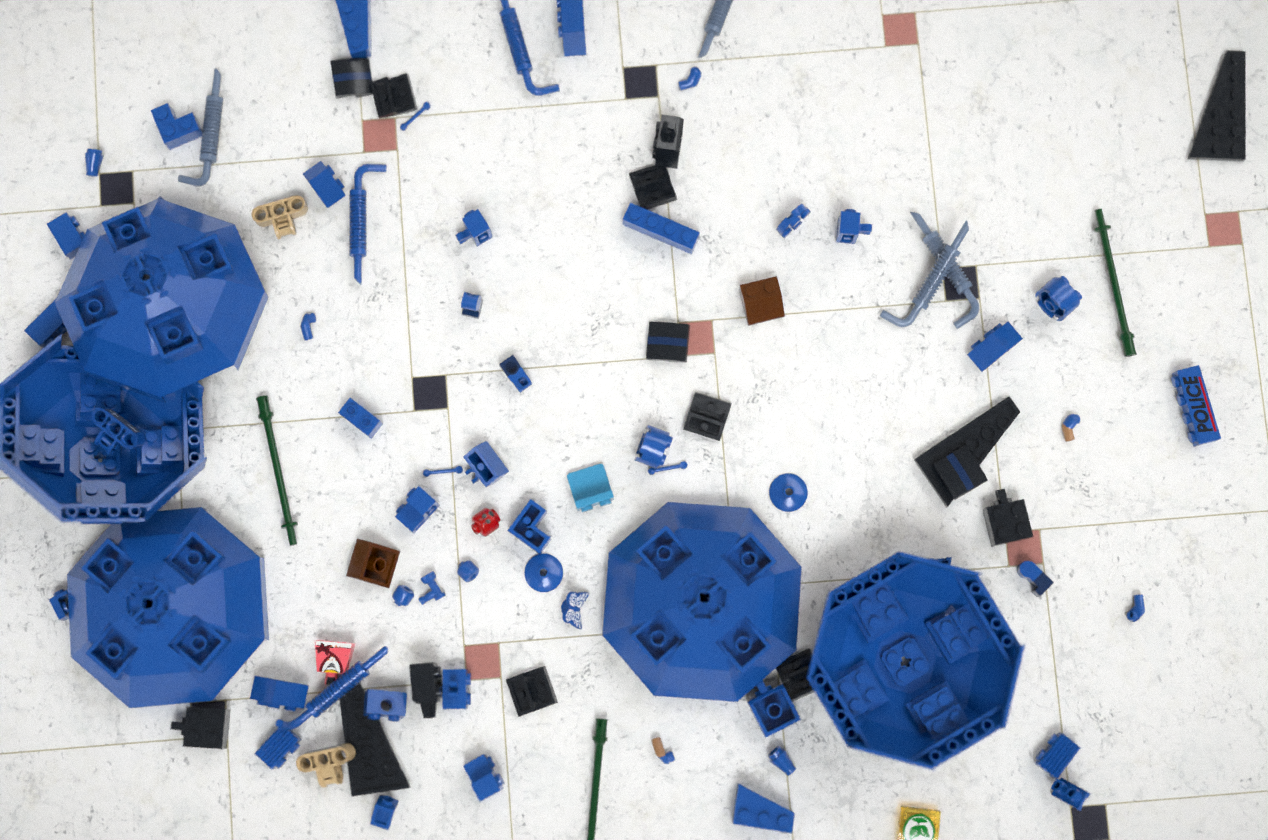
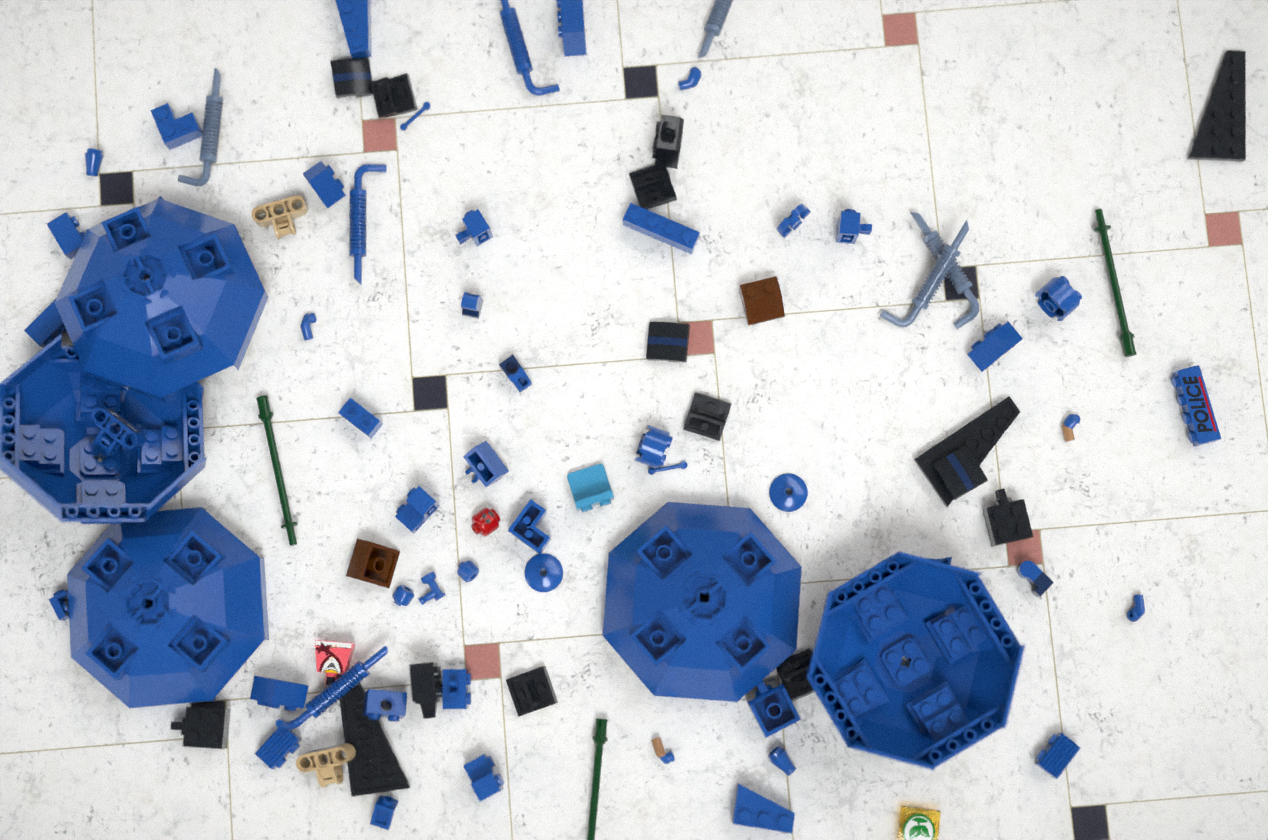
(458, 470): blue hinge -> none
(571, 608): animal -> none
(1069, 793): blue hips -> none

